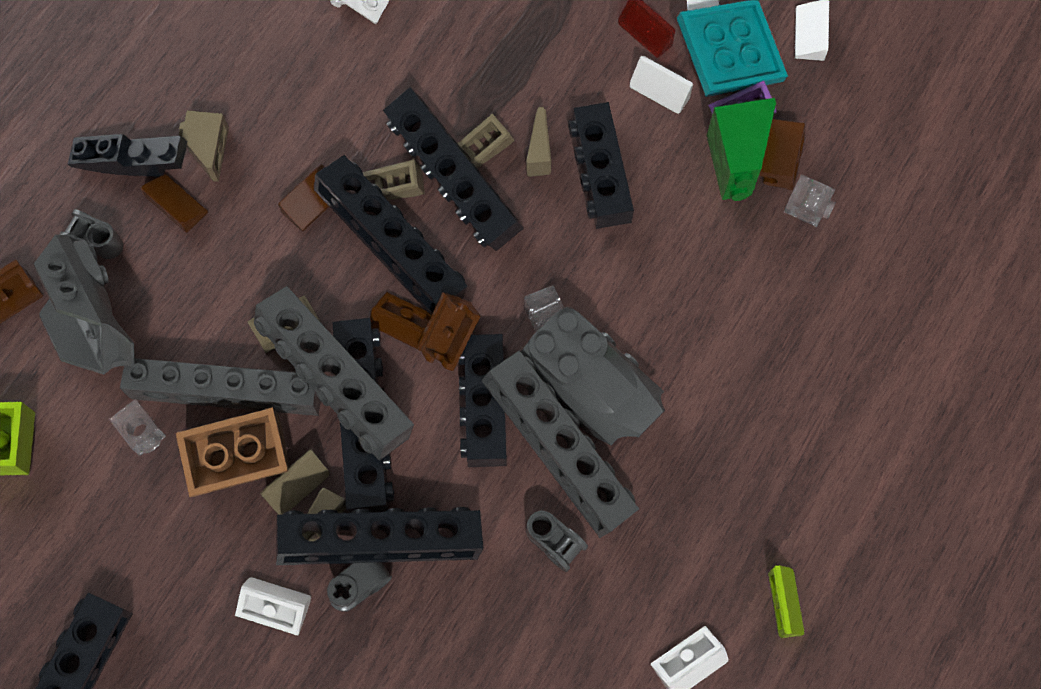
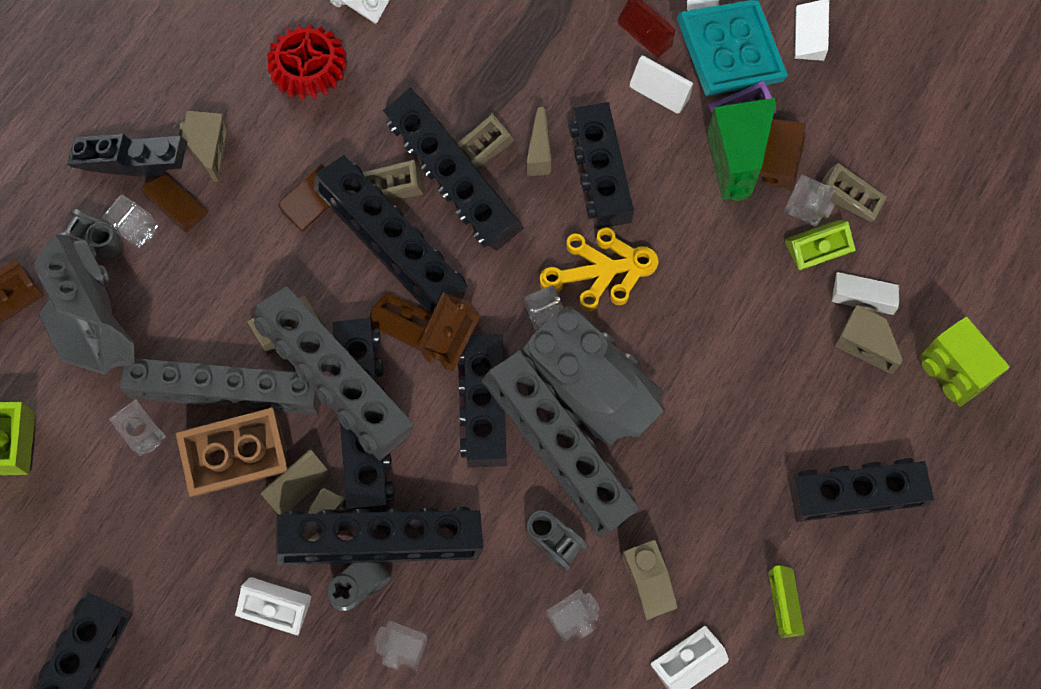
(130, 221): none -> clear brick
(294, 52): none -> red gear
(400, 646): none -> clear brick
(574, 615): none -> clear brick
(603, 268): none -> yellow plant
(649, 579): none -> dark tan slope
(820, 244): none -> lime slope
(856, 184): none -> dark tan slope
(866, 292): none -> white slope
(870, 339): none -> dark tan slope
(910, 476): none -> black brick
(963, 362): none -> lime brick

